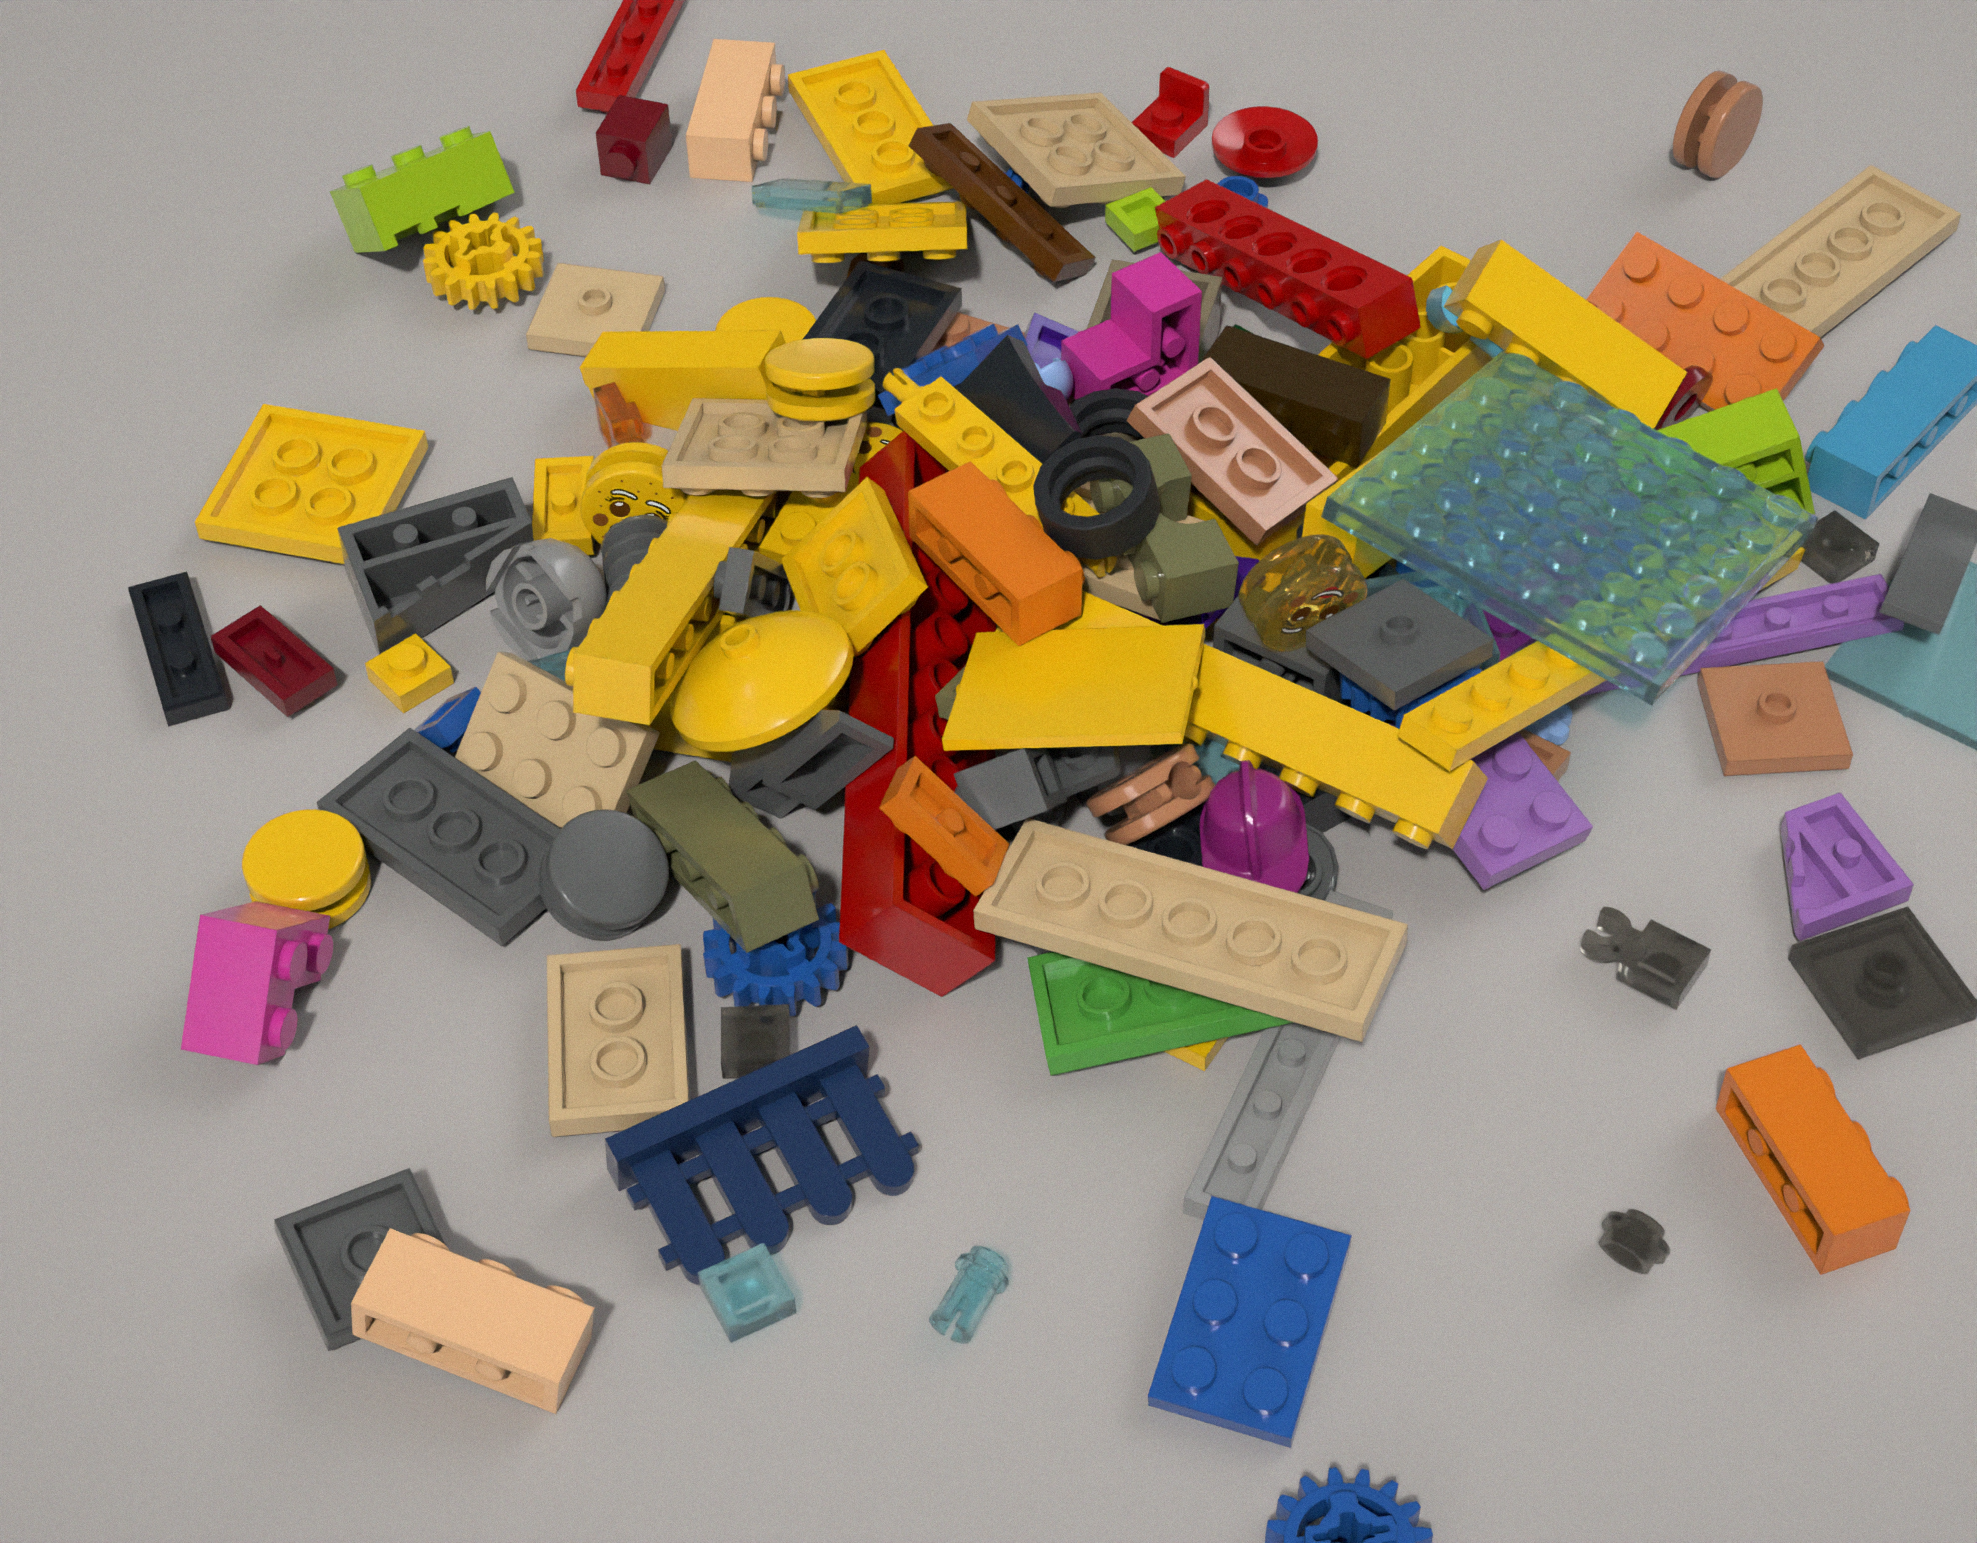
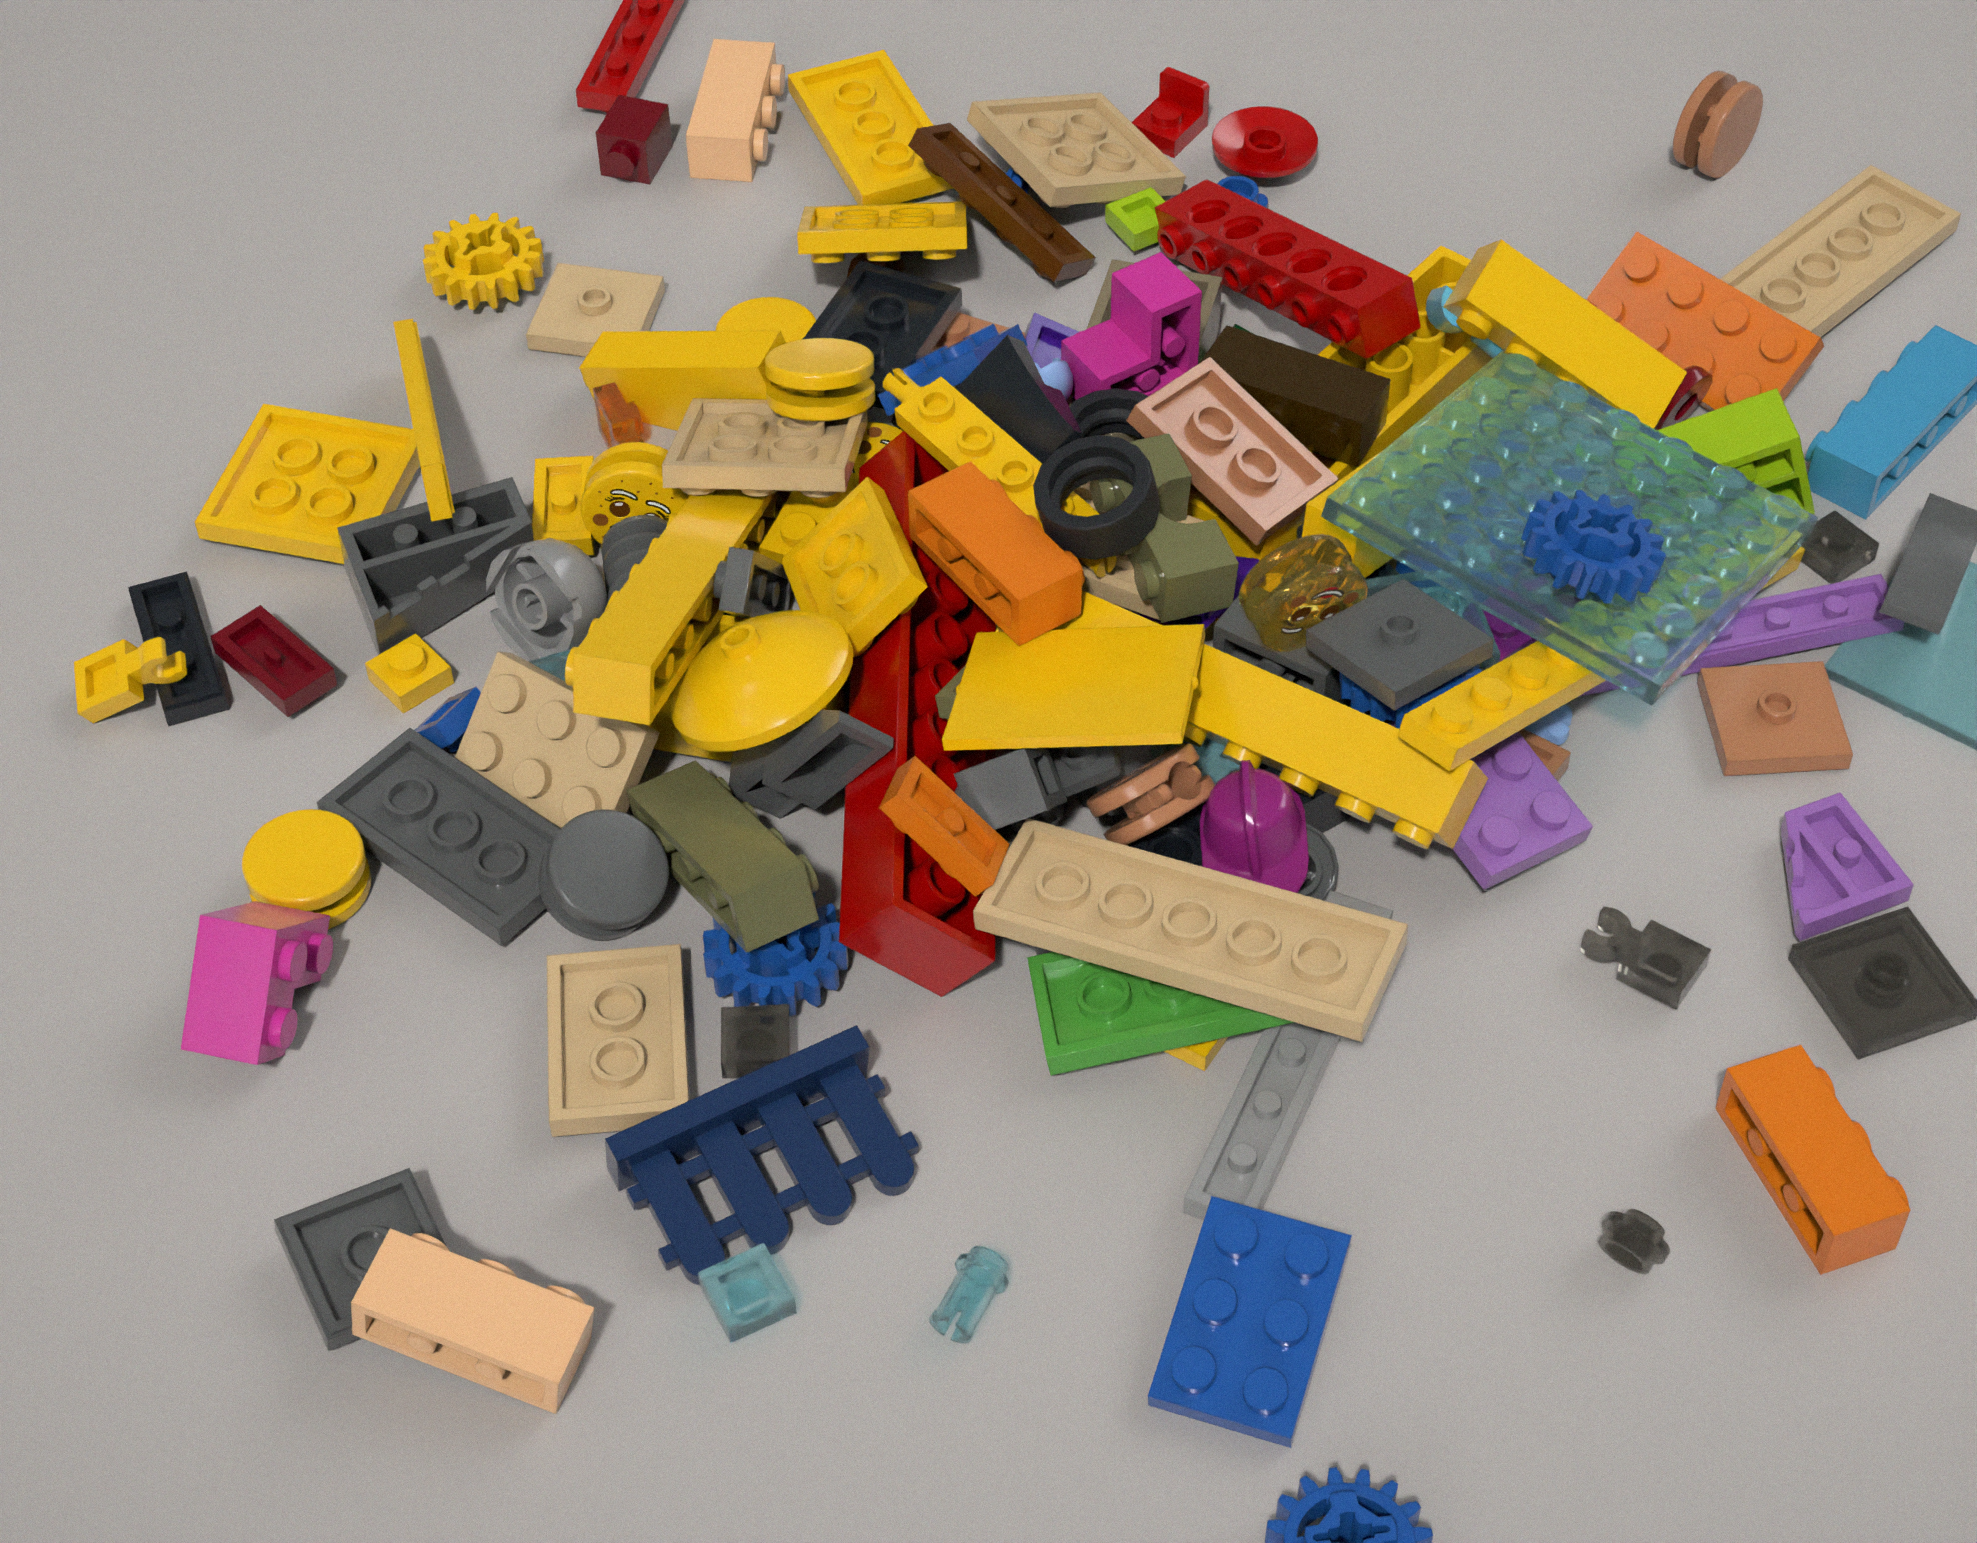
(116, 676): none -> yellow plate
(421, 190): lime wedge -> none
(424, 421): none -> yellow tile
(811, 195): clear light blue tile -> none
(1593, 546): none -> blue gear

